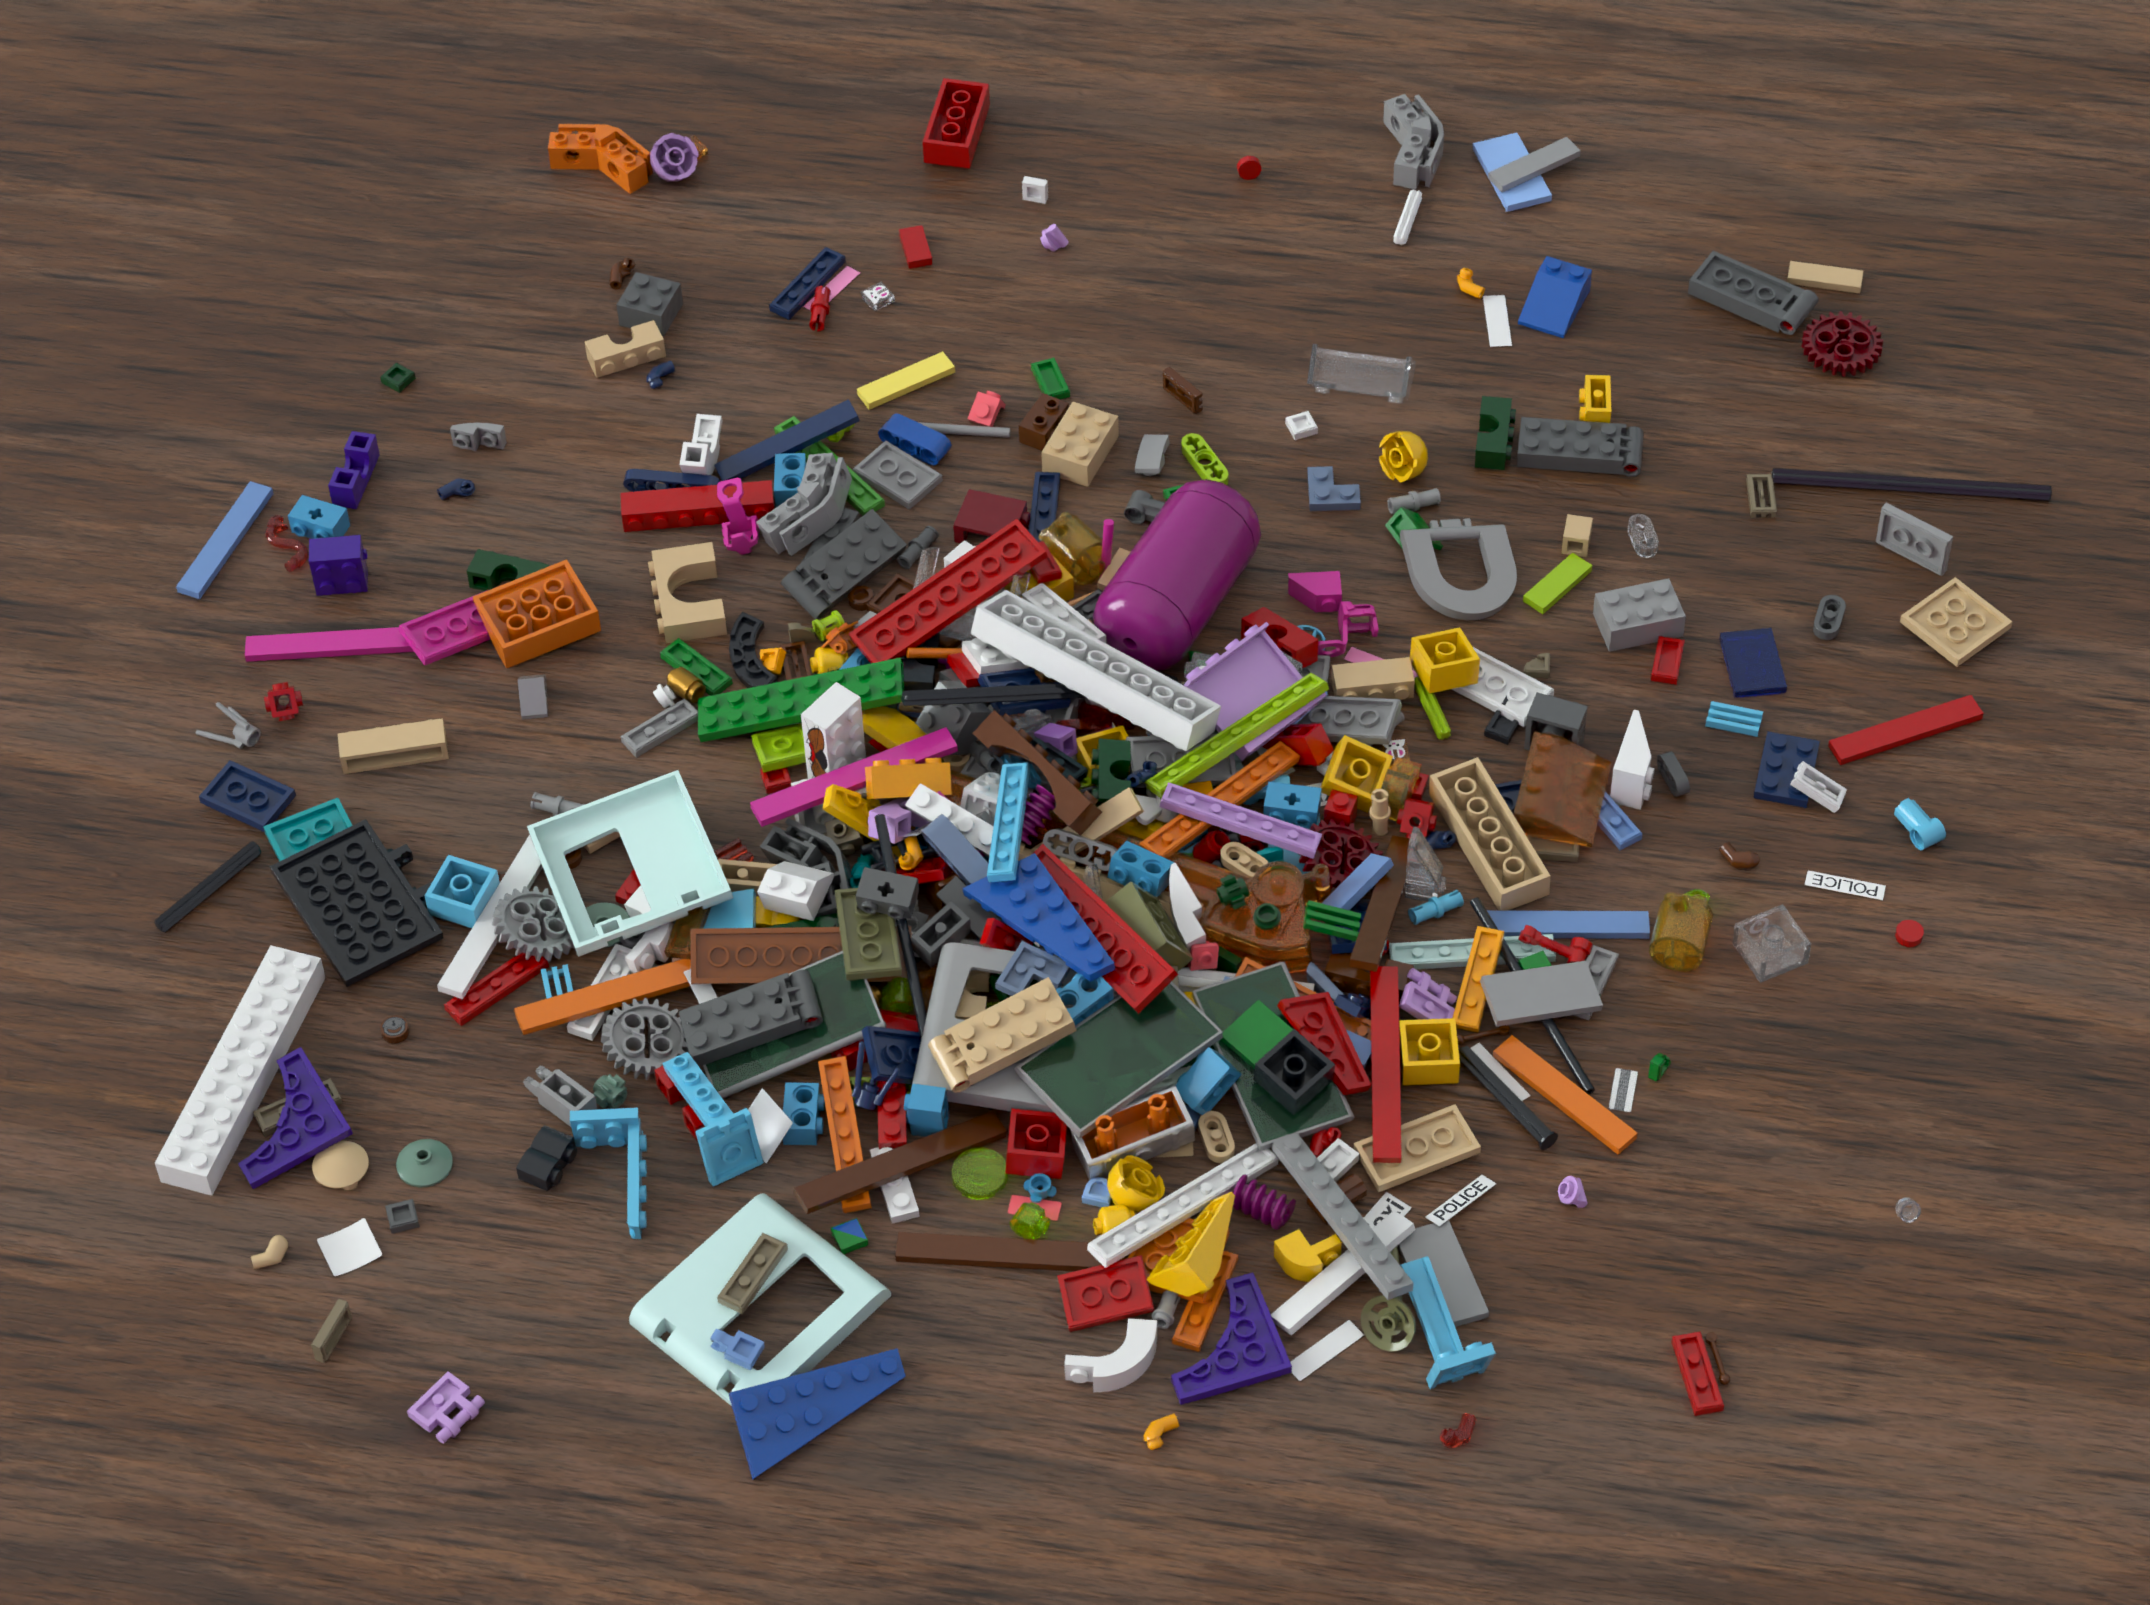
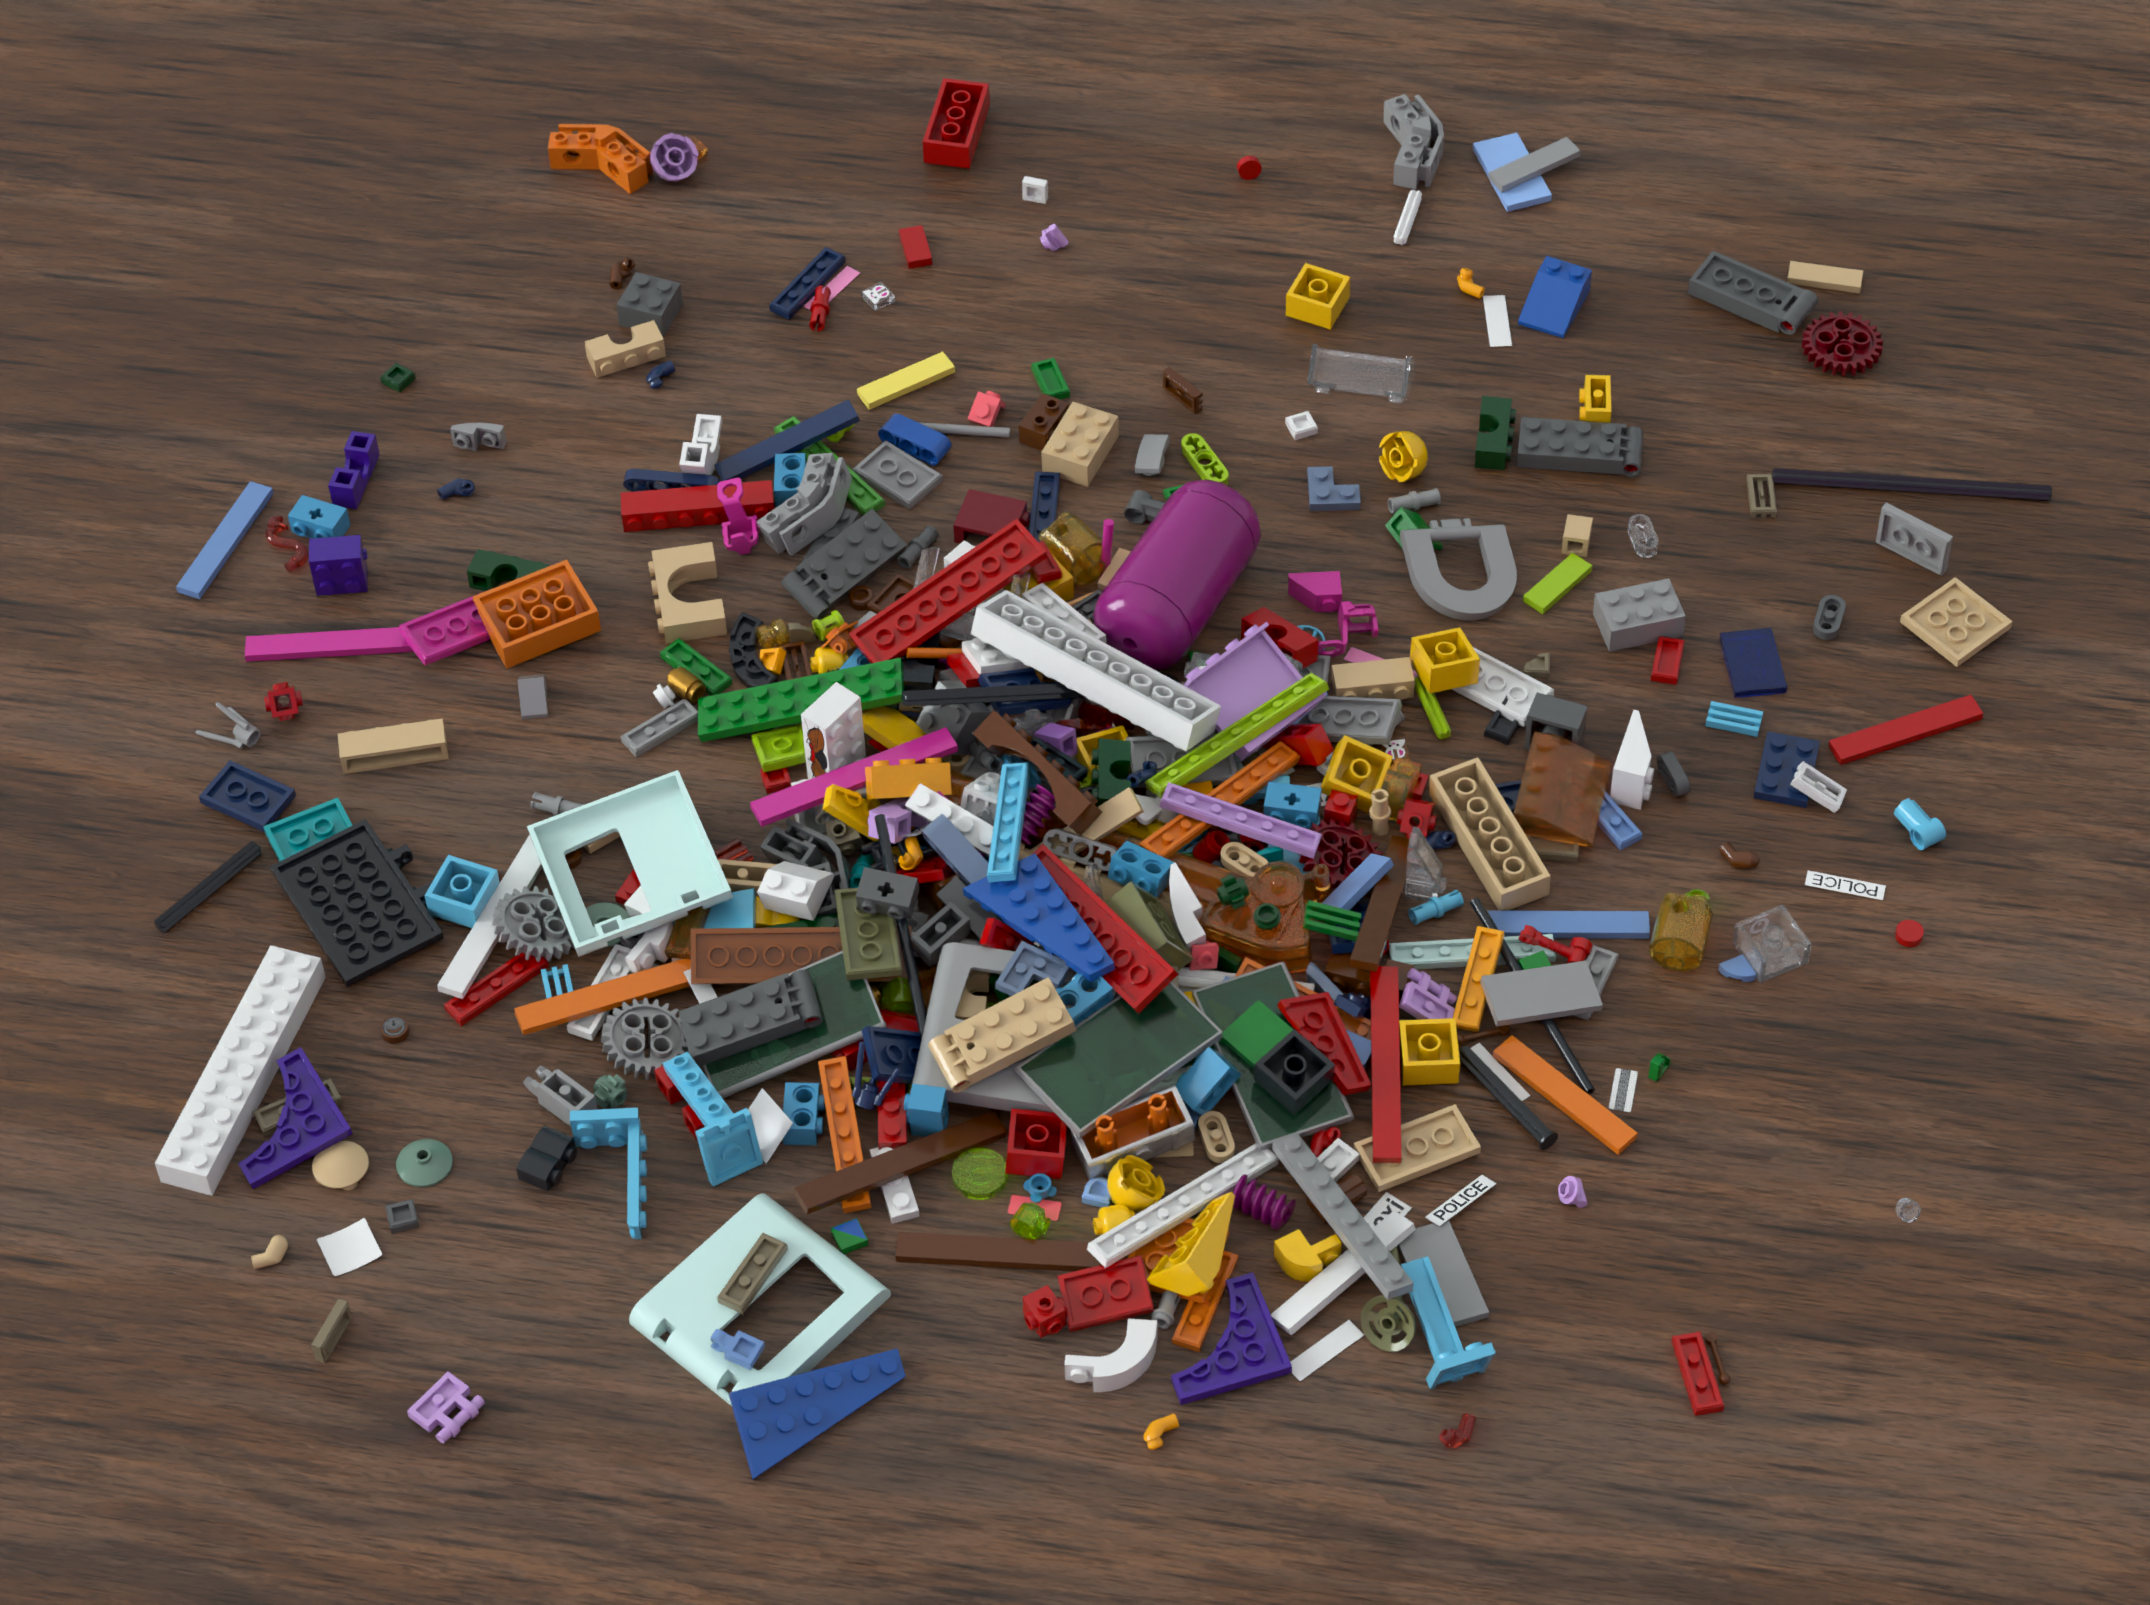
(772, 634): none -> clear yellow wheel
(1044, 1312): none -> red brick
(1317, 296): none -> yellow brick
(1738, 969): none -> medium blue tile

